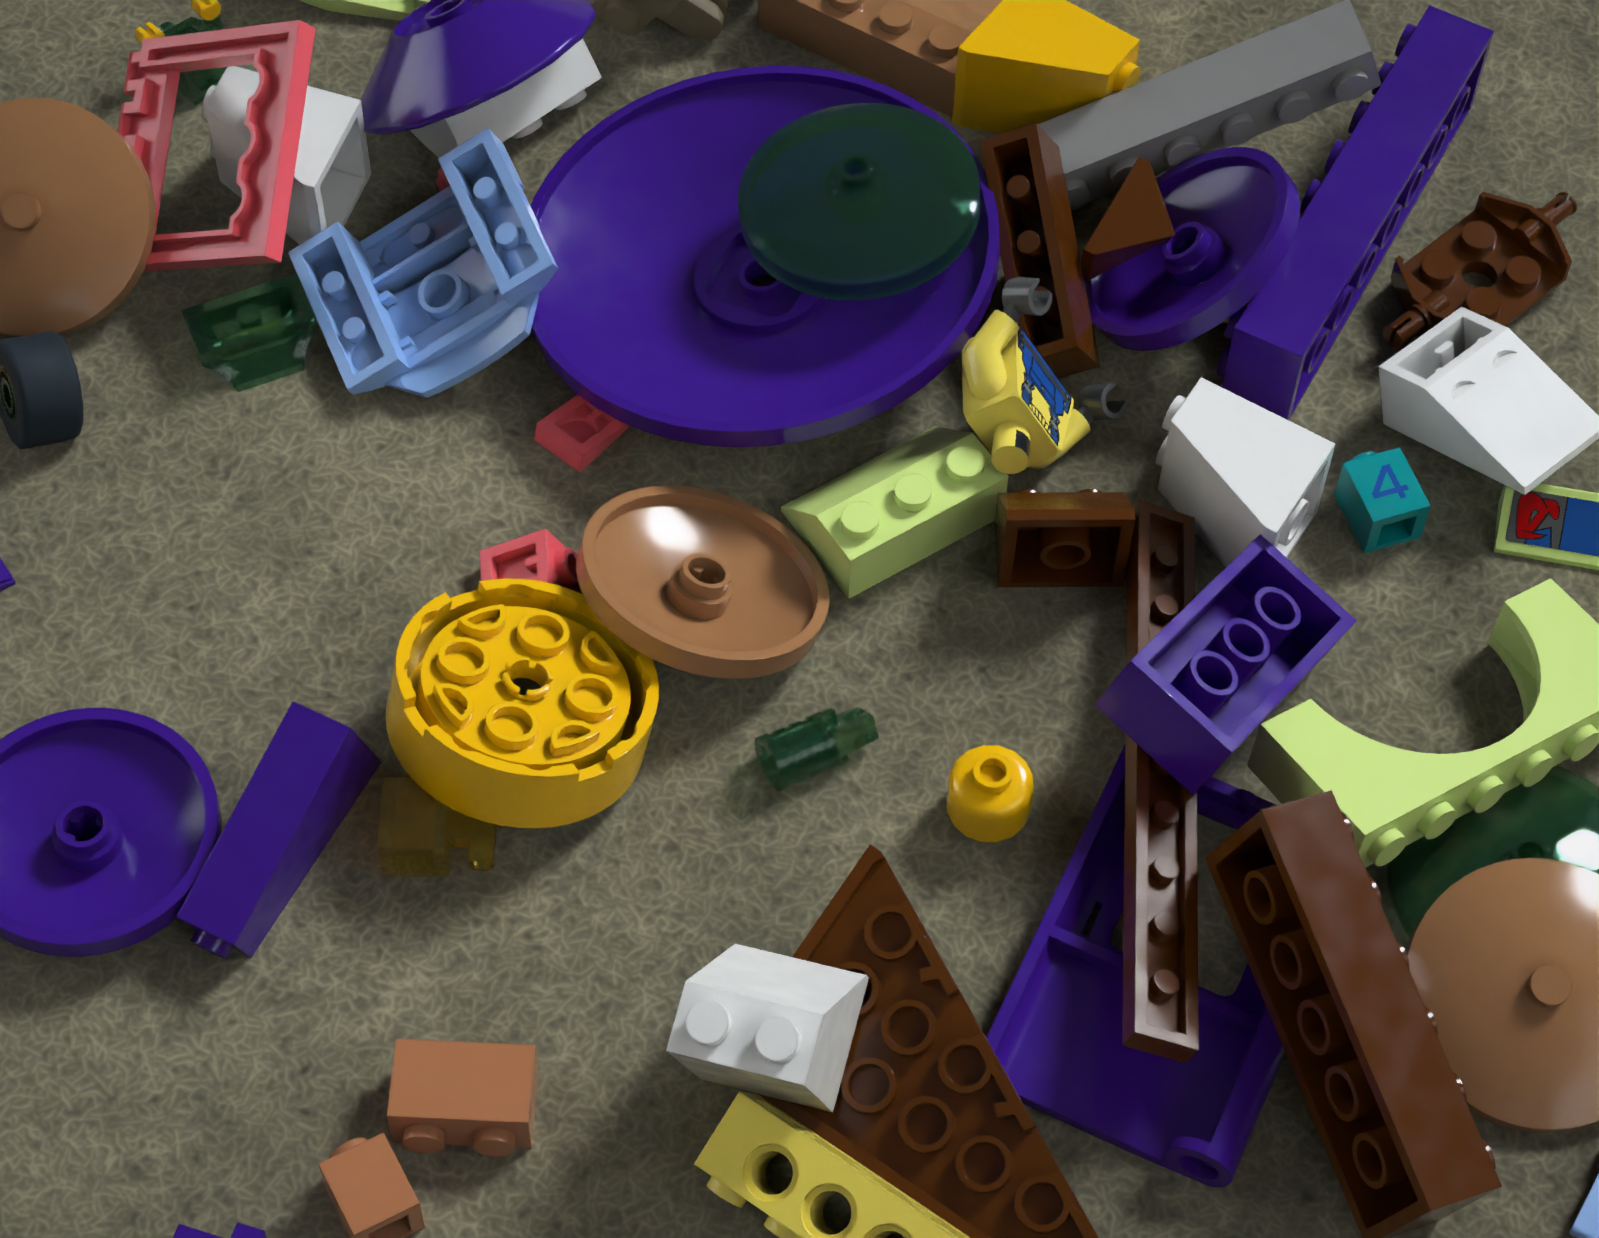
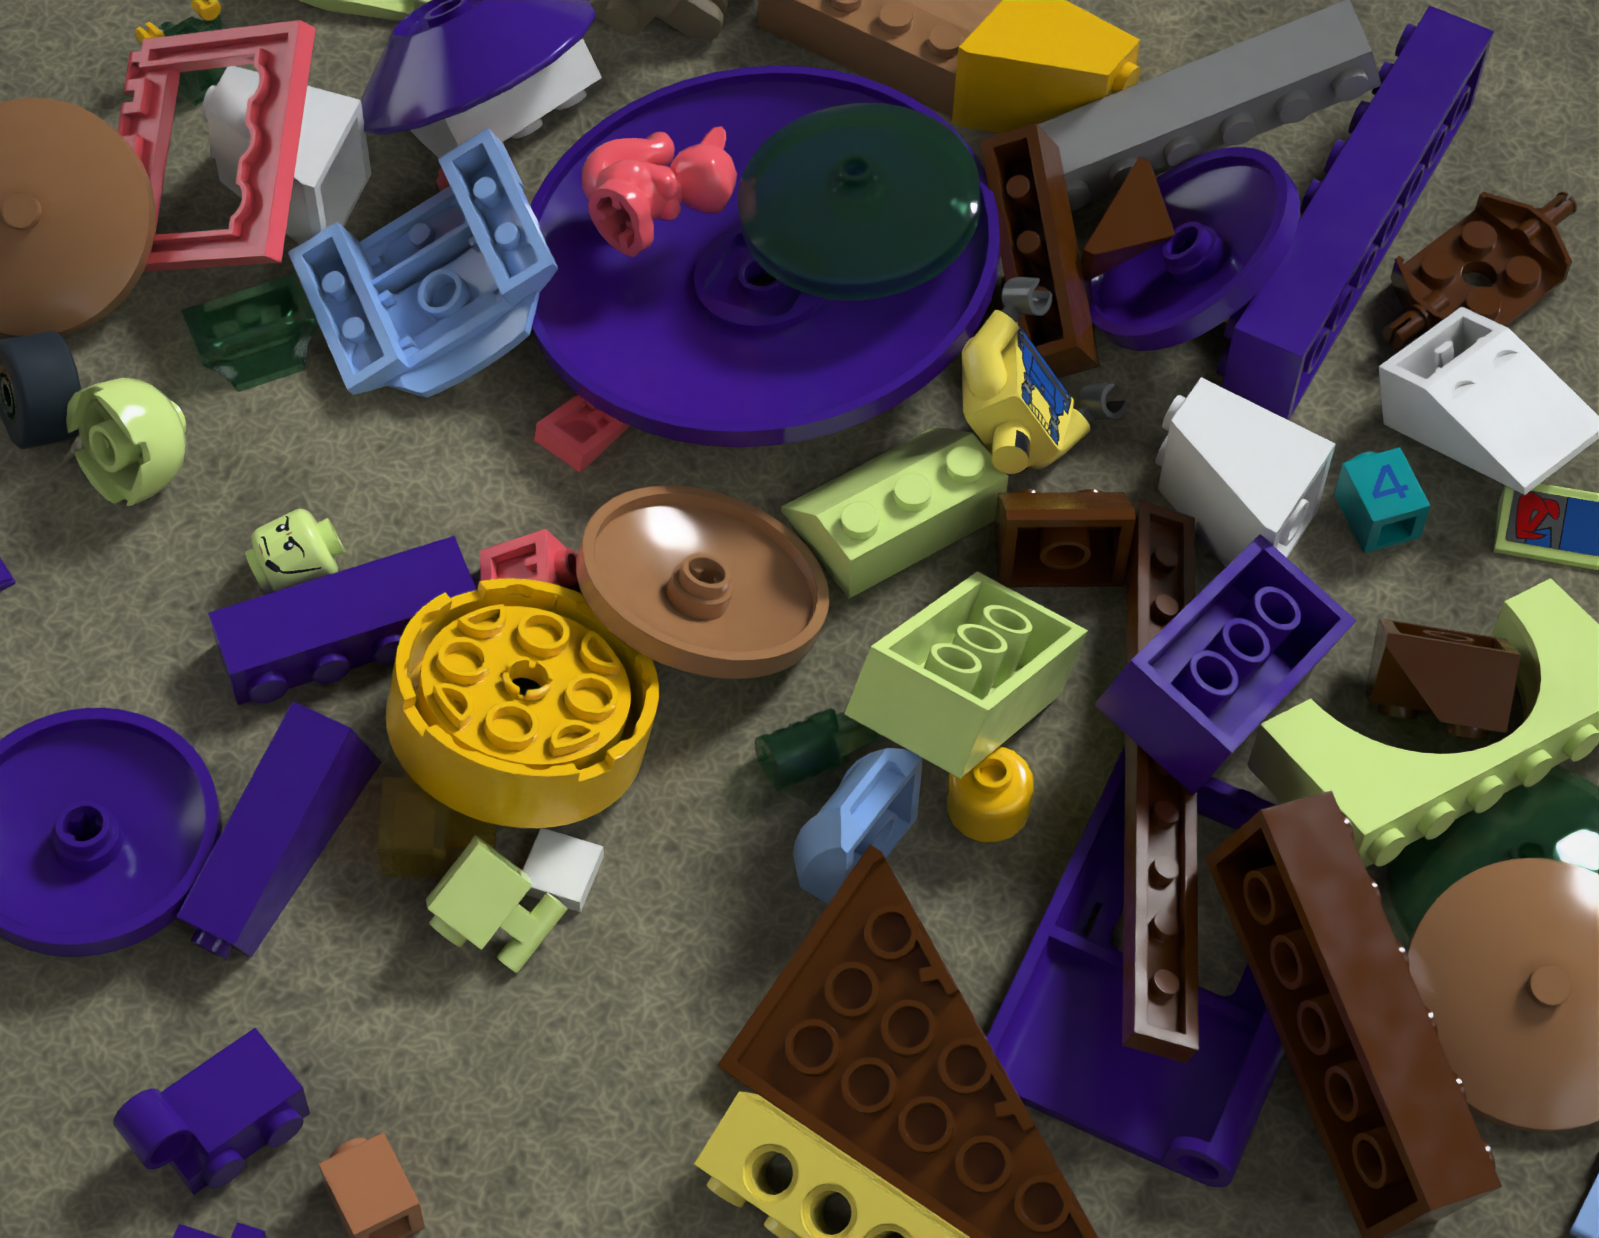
(128, 437): none -> yellowish green cylinder
(216, 1114): none -> dark purple hinge
(293, 551): none -> yellowish green head
(332, 621): none -> dark purple brick
(463, 1095): nougat brick -> none
(484, 894): none -> yellowish green brick
(562, 867): none -> white tile
(634, 186): none -> coral animal
(769, 1025): white slope -> none
(869, 807): none -> light blue slope
(965, 673): none -> yellowish green brick
(1444, 671): none -> reddish brown slope

